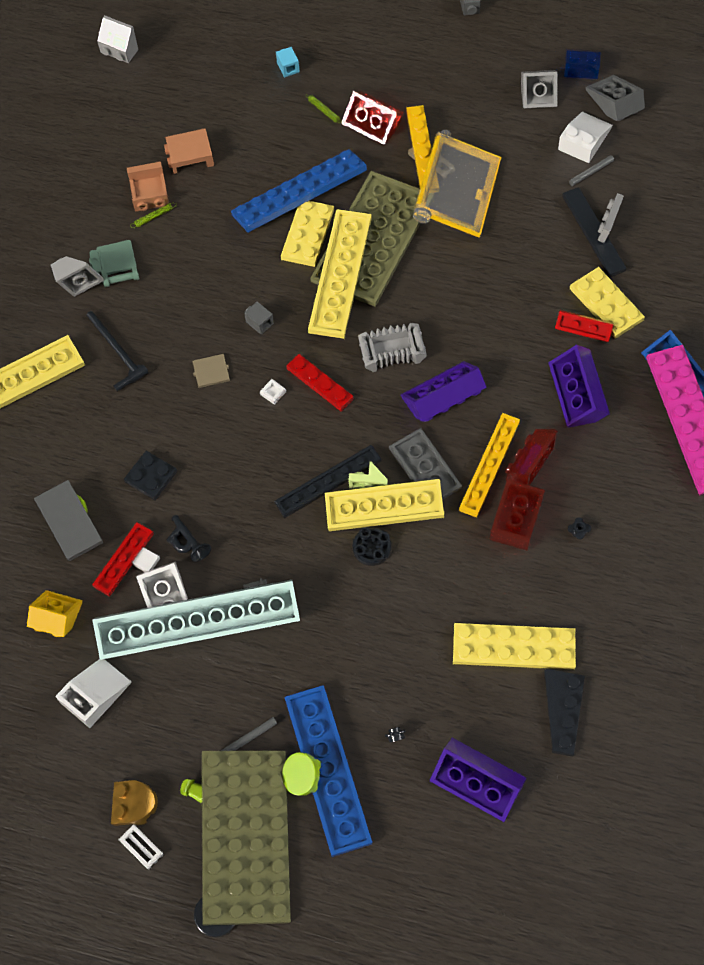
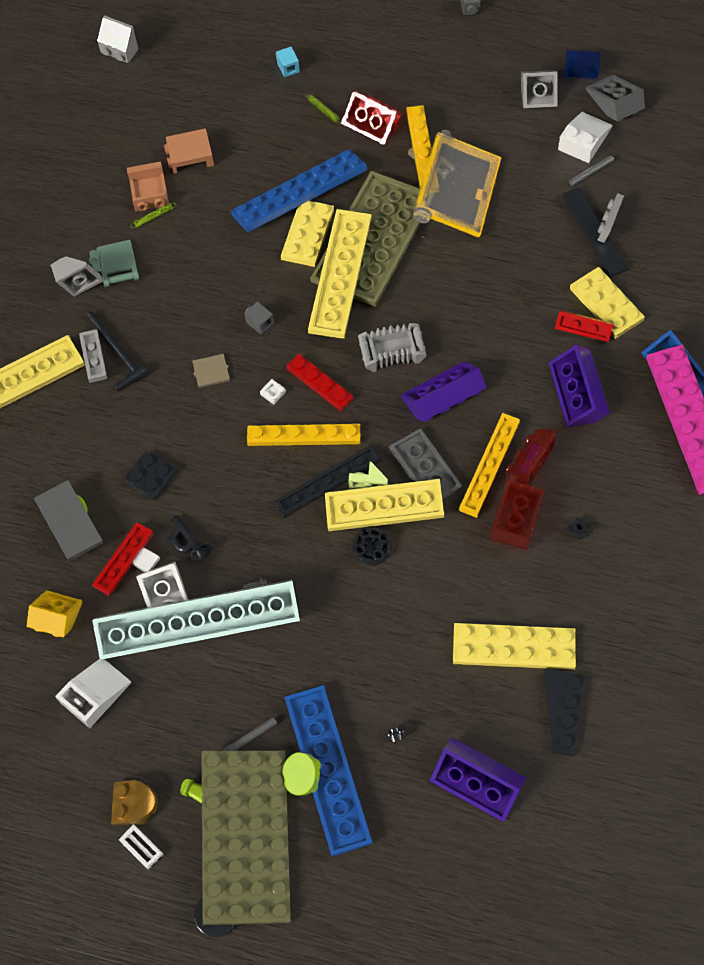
(93, 356): none -> light grey plate
(303, 434): none -> yellow plate

